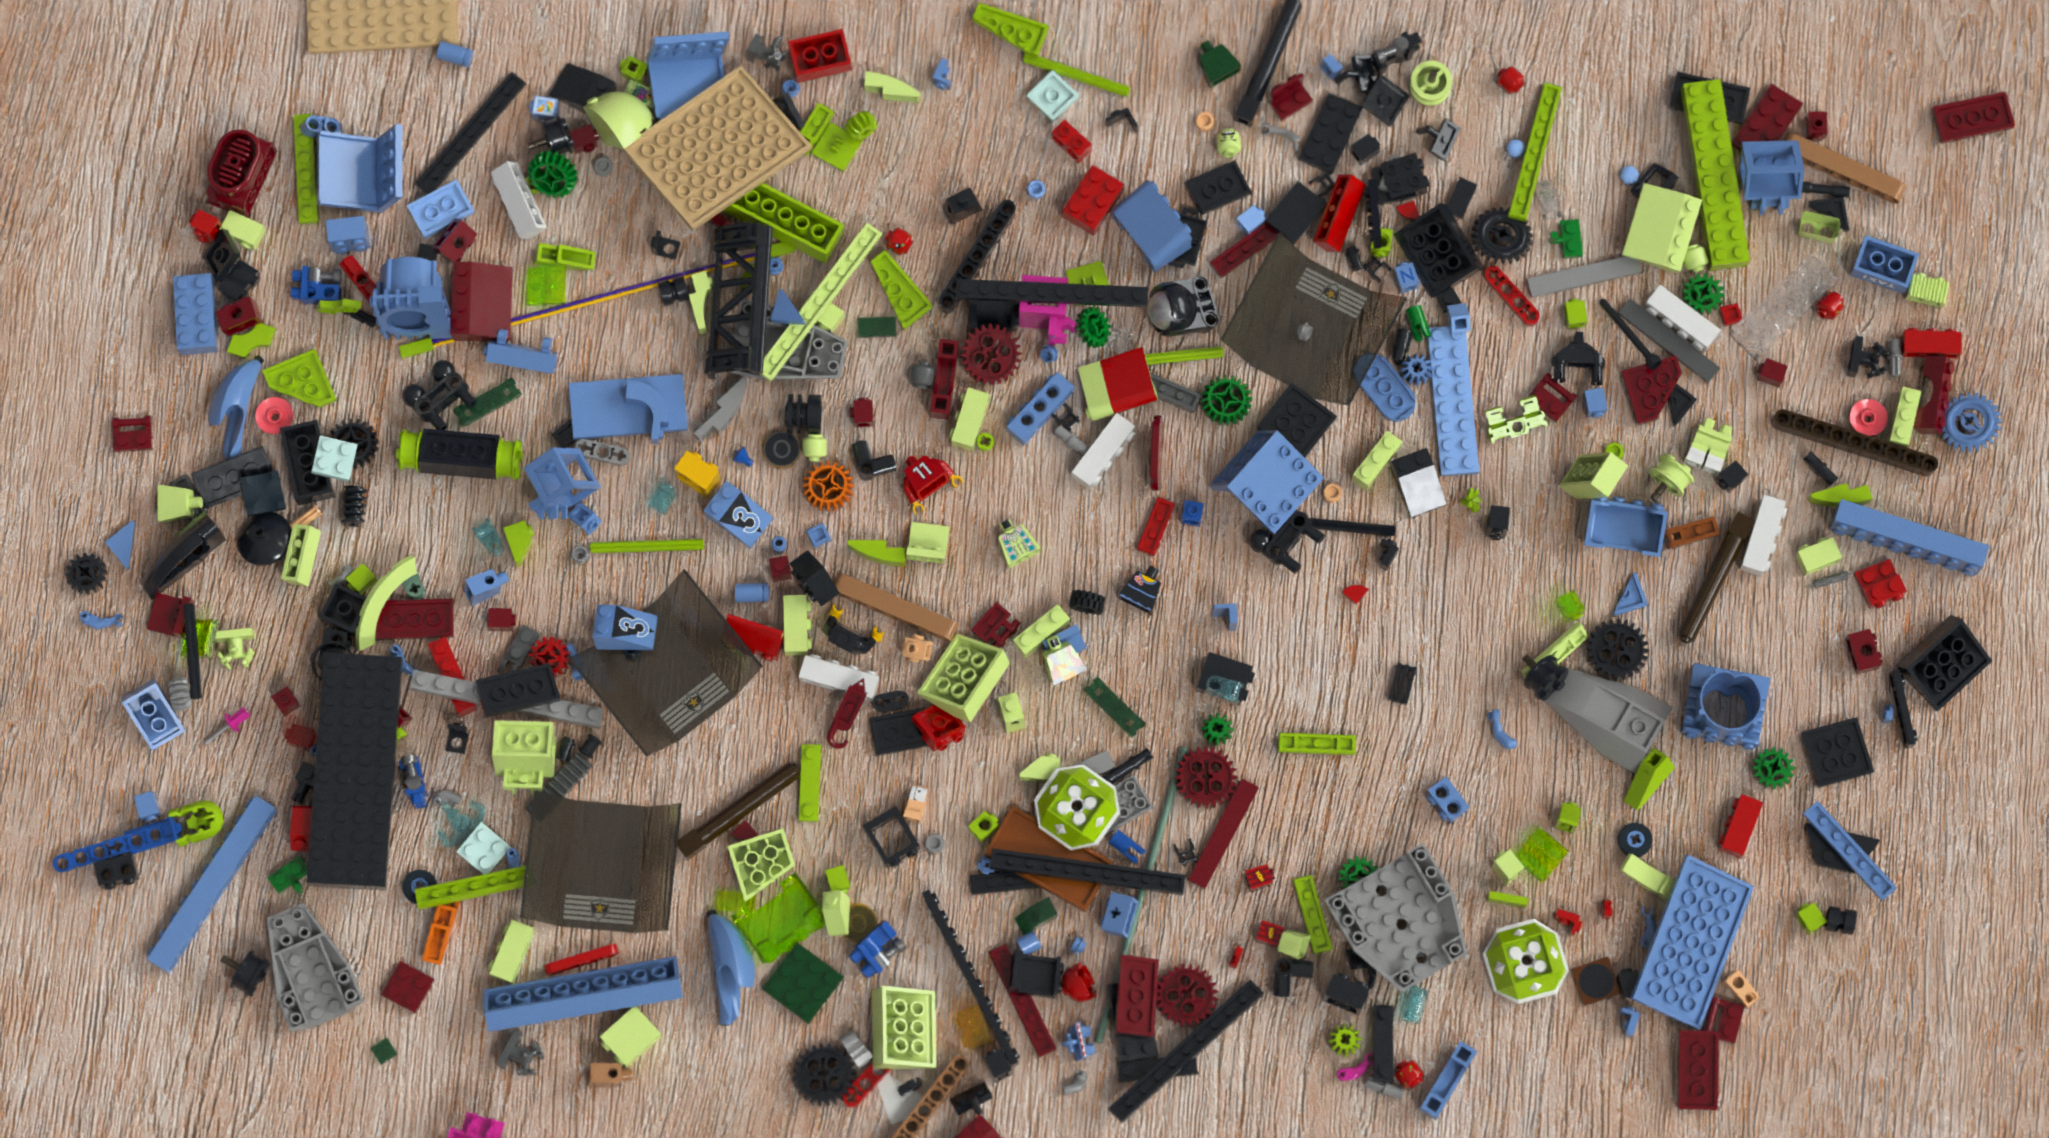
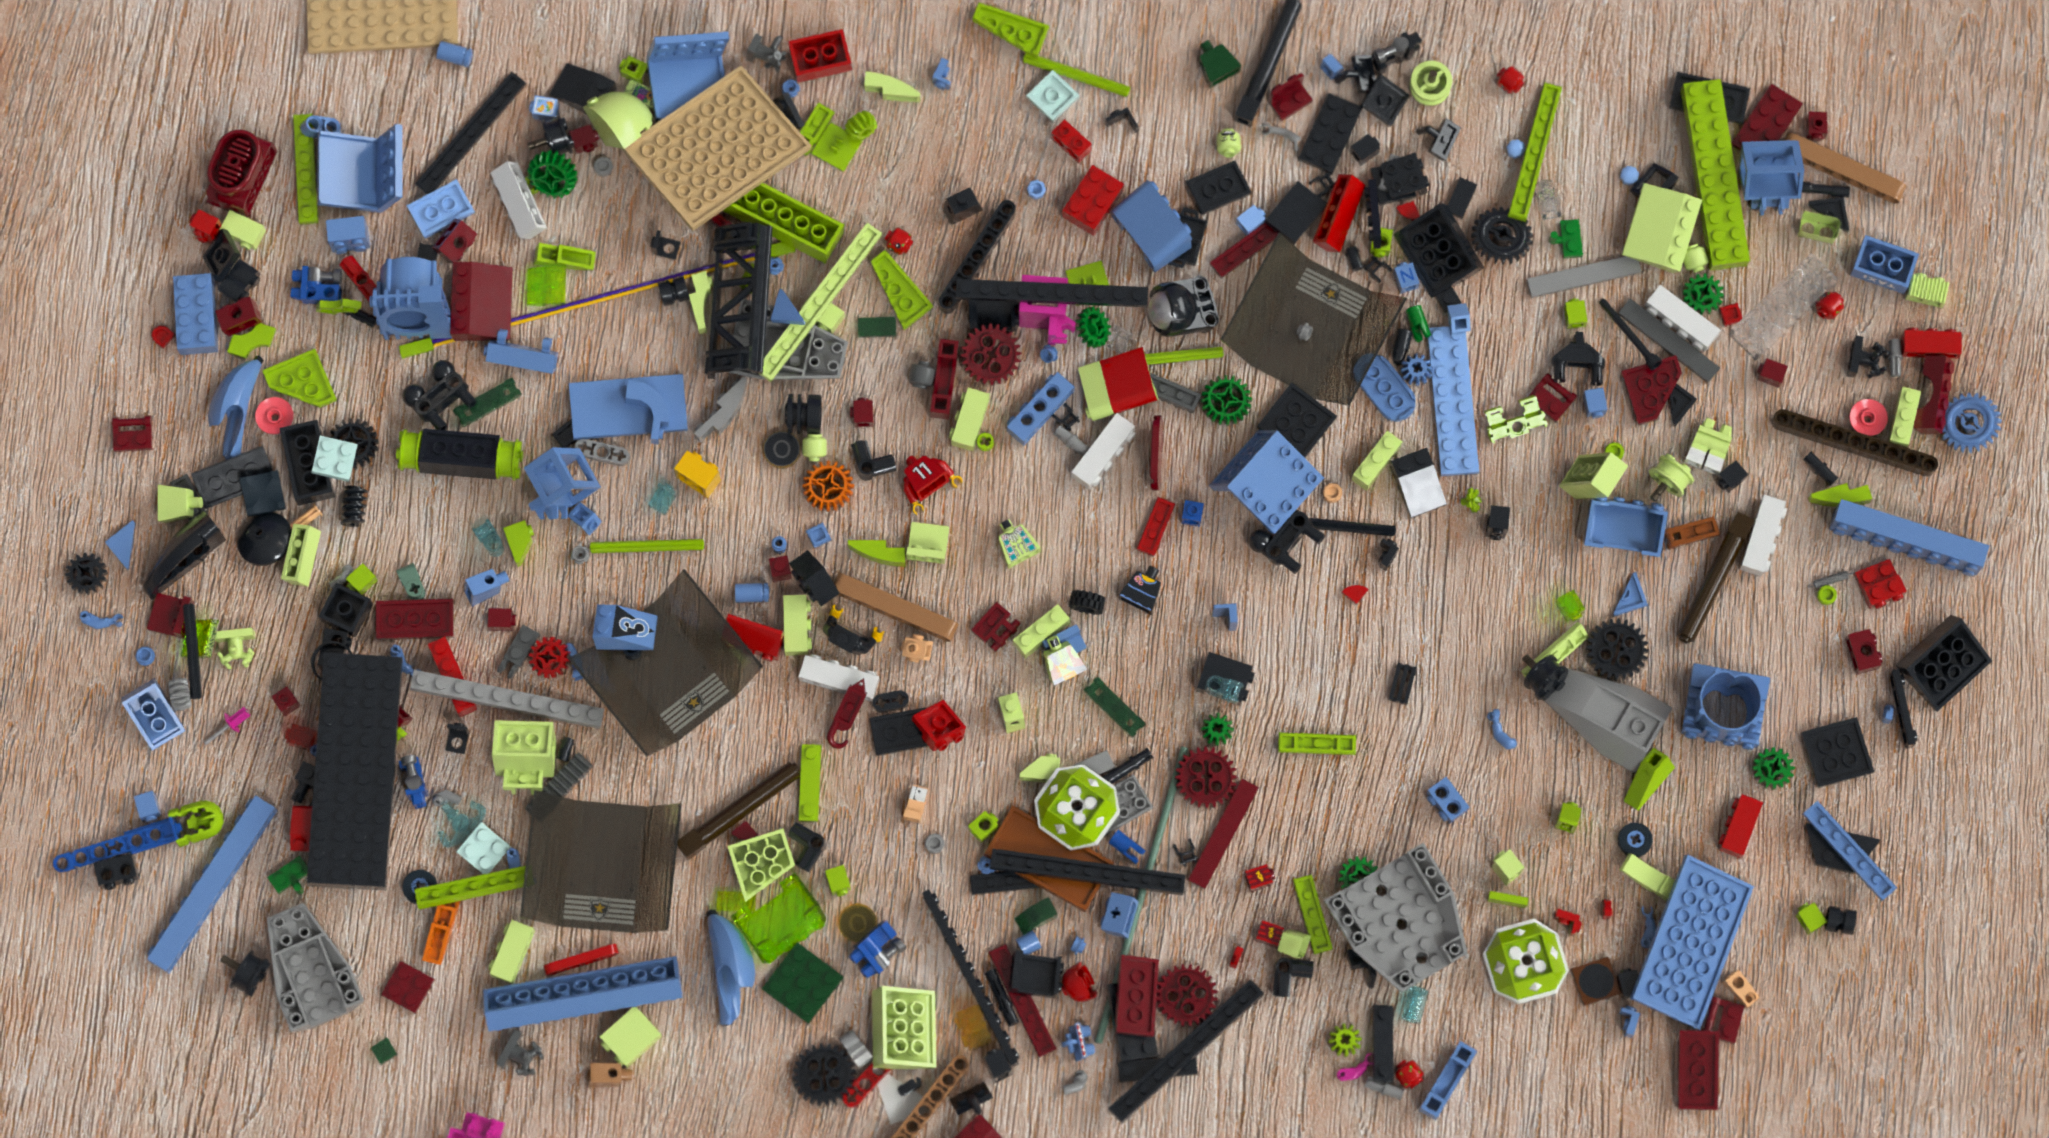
(145, 656): none -> medium blue plate
(162, 336): none -> red tile
(376, 599): yellowish green tile -> none
(517, 690): black plate -> none
(590, 746): black bush -> none
(737, 514): medium blue slope -> none
(741, 456): blue rock -> none
(809, 854): none -> black piece
(836, 912): yellowish green slope -> none
(882, 820): black window -> none
(964, 677): yellowish green slope -> none
(1005, 1004): none -> black pin
(1204, 121): light nougat tile -> none
(1346, 993): black brick -> none
(1510, 297): red beam -> none
(1541, 854): clear neon green slope -> none
(1818, 555): yellowish green brick -> none
(1826, 595): none -> lime tile
(1973, 117): dark red plate -> none

